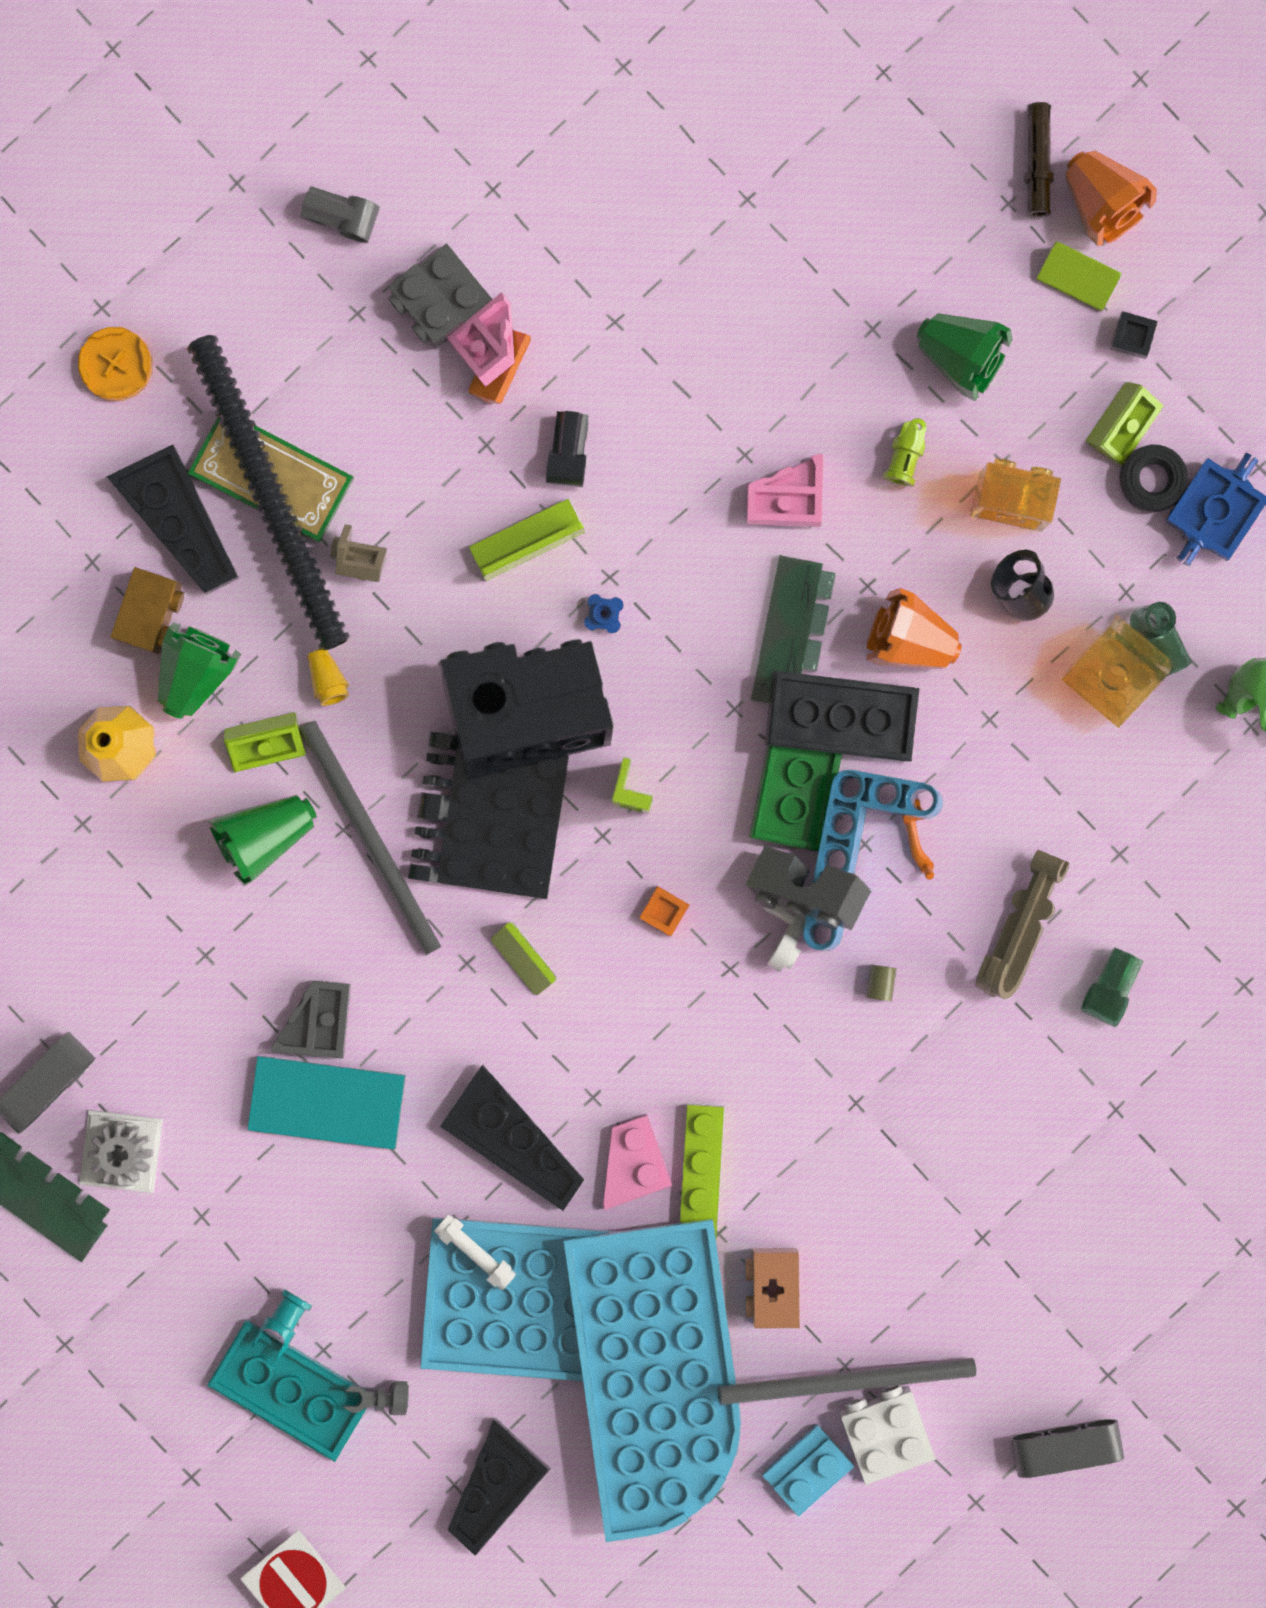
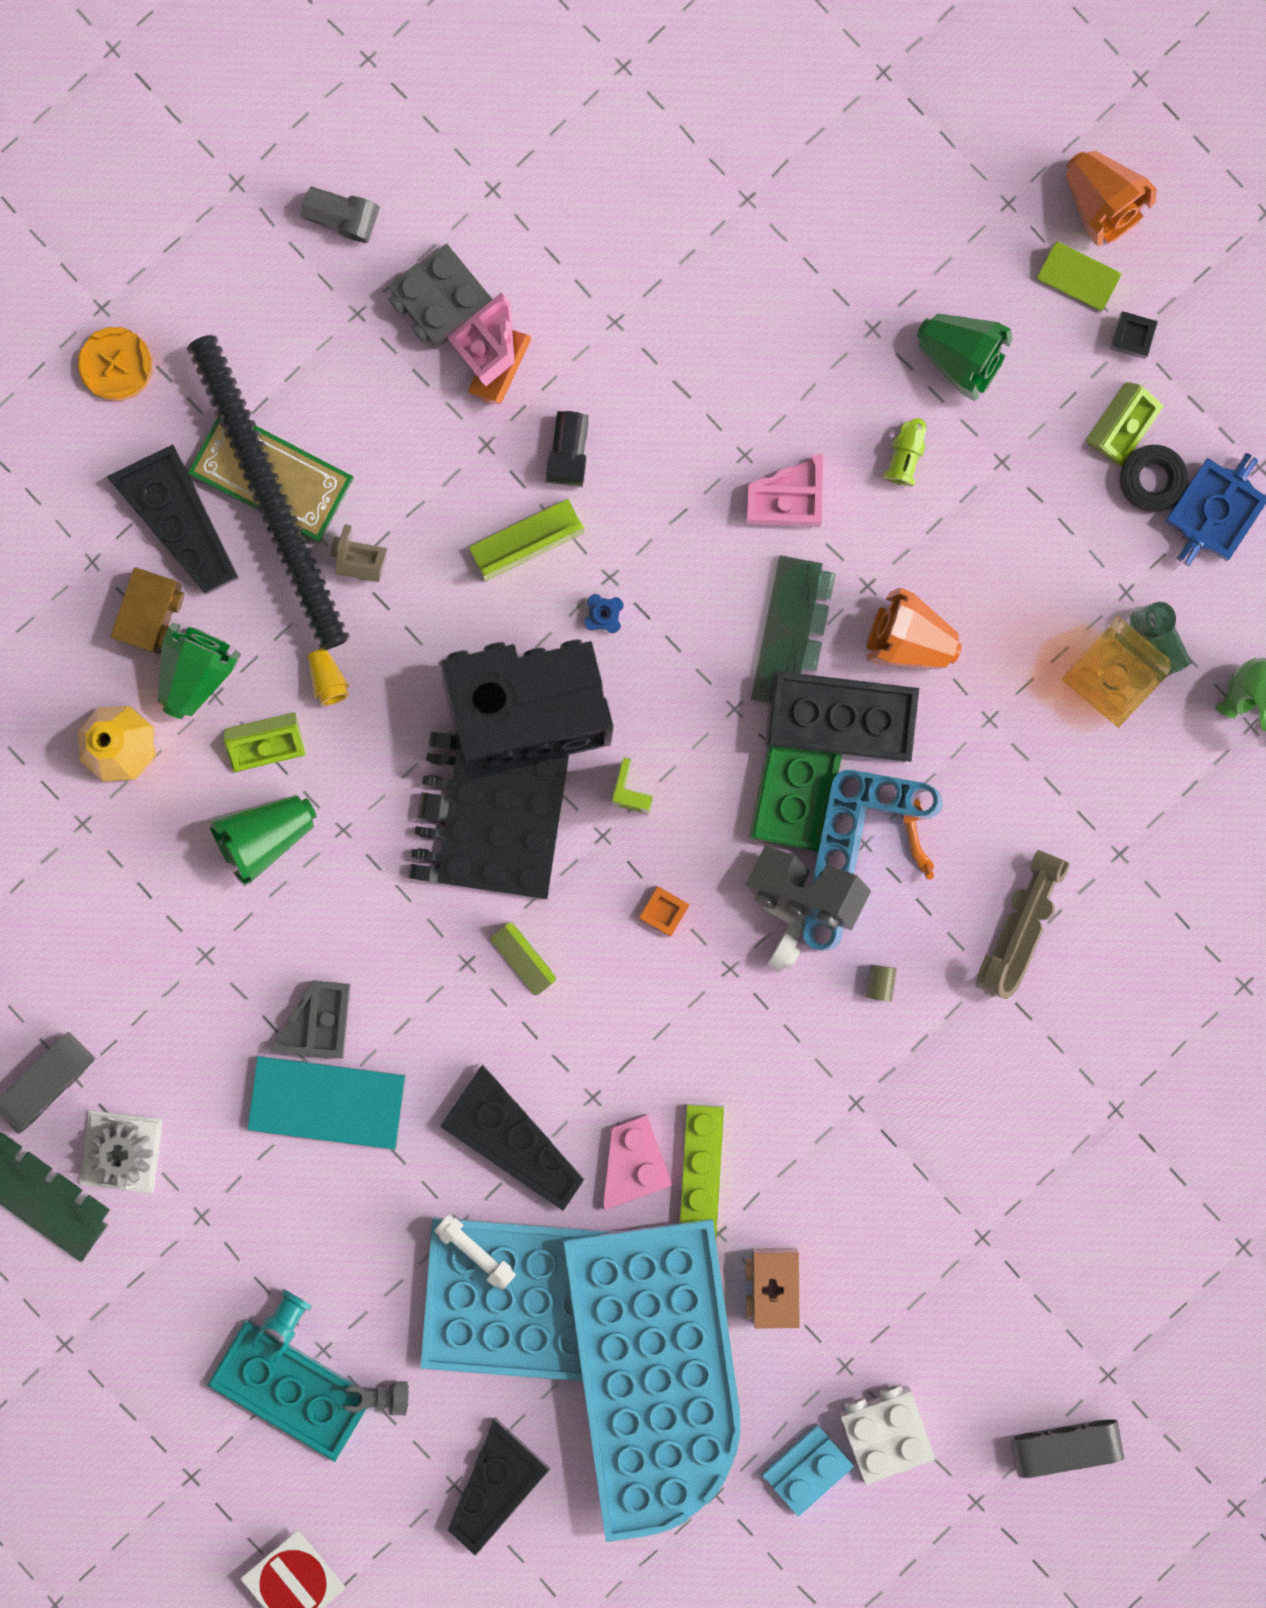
(370, 837): dark grey piece -> none
(846, 1381): dark grey piece -> none
(1015, 495): clear yellow brick -> none
(1037, 597): black helmet -> none
(1039, 174): dark brown pin -> none
(1108, 996): clear green piece -> none

